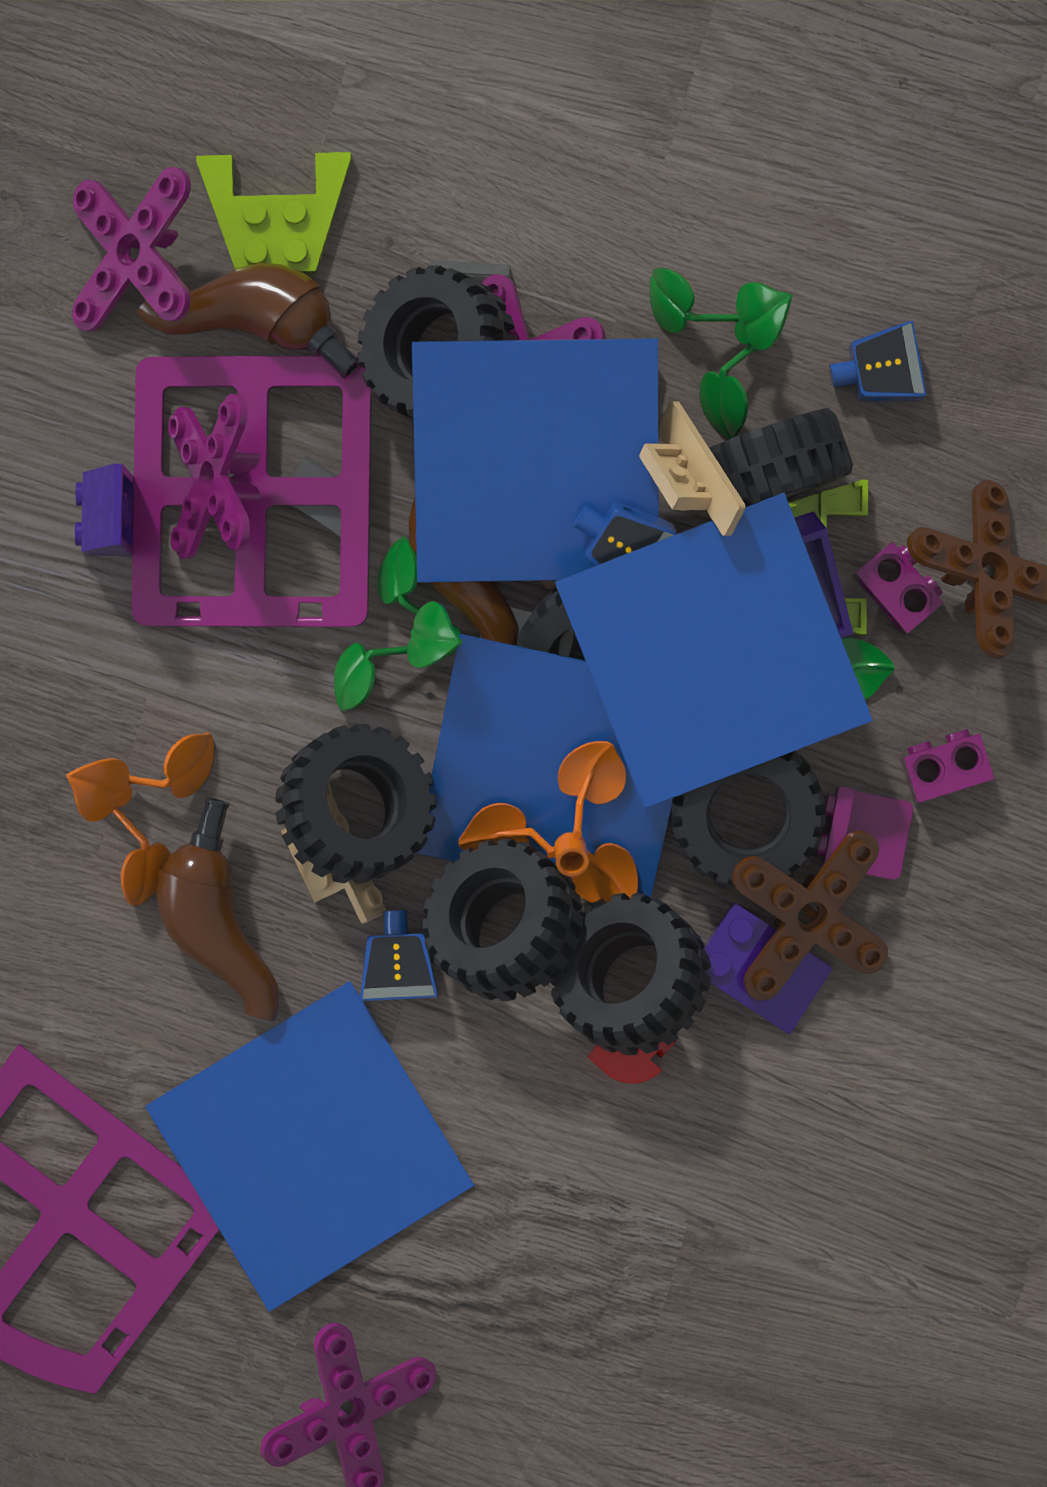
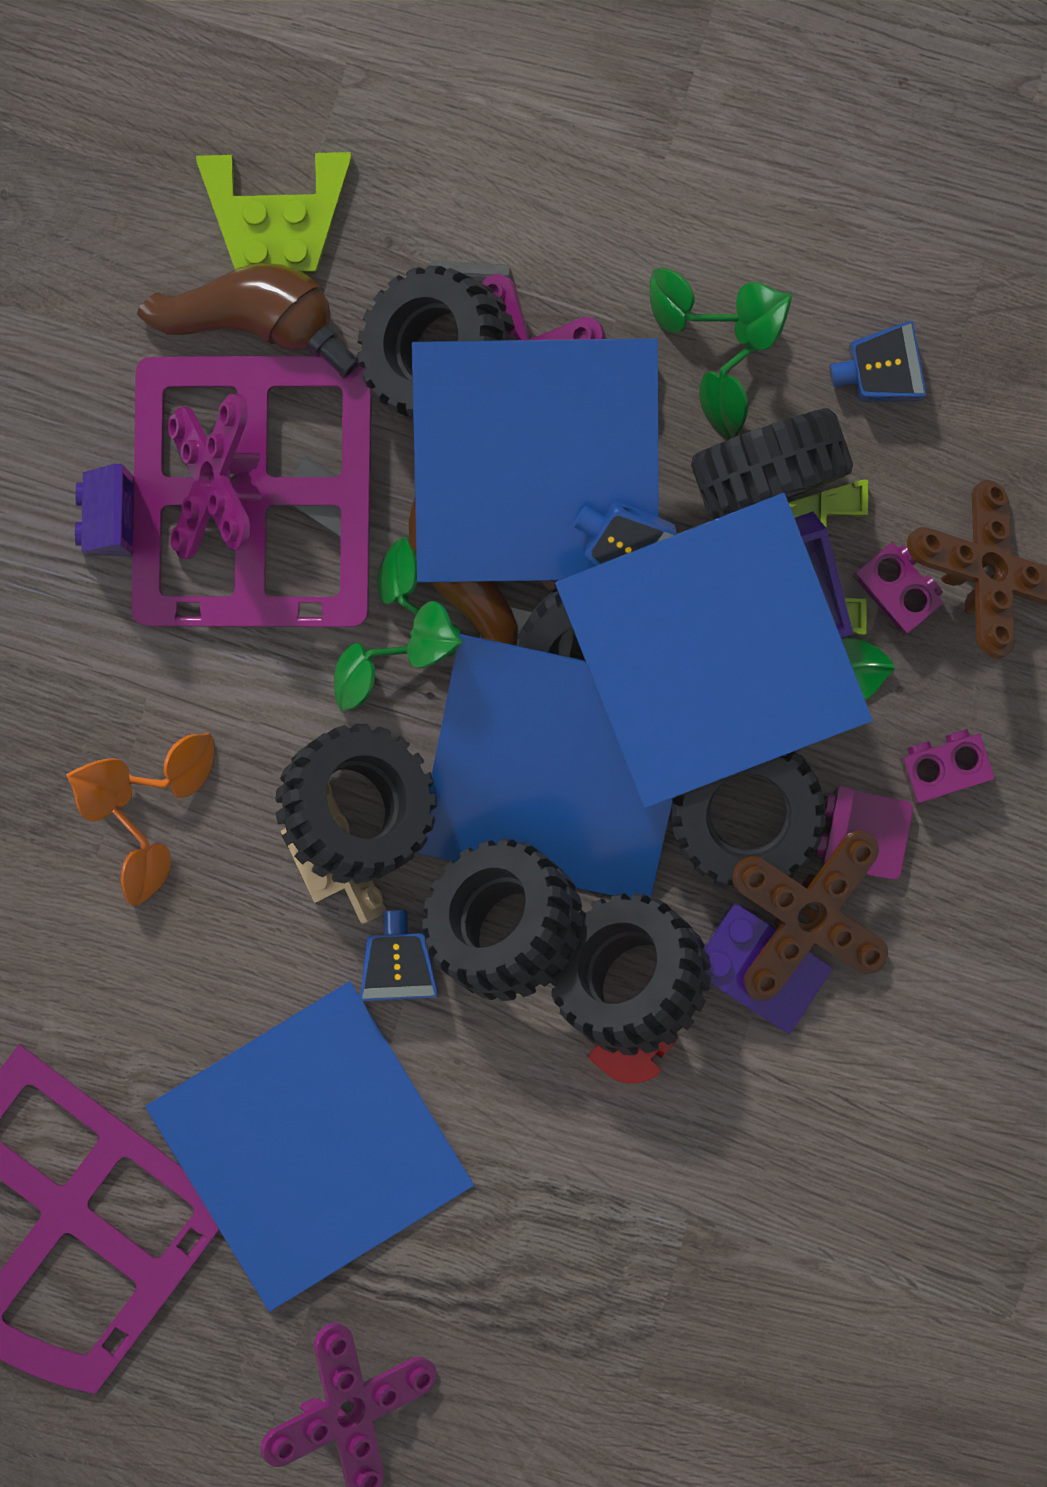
(117, 234): magenta piece -> none
(201, 917): reddish brown animal -> none
(587, 772): orange plant -> none
(689, 471): tan bracket -> none

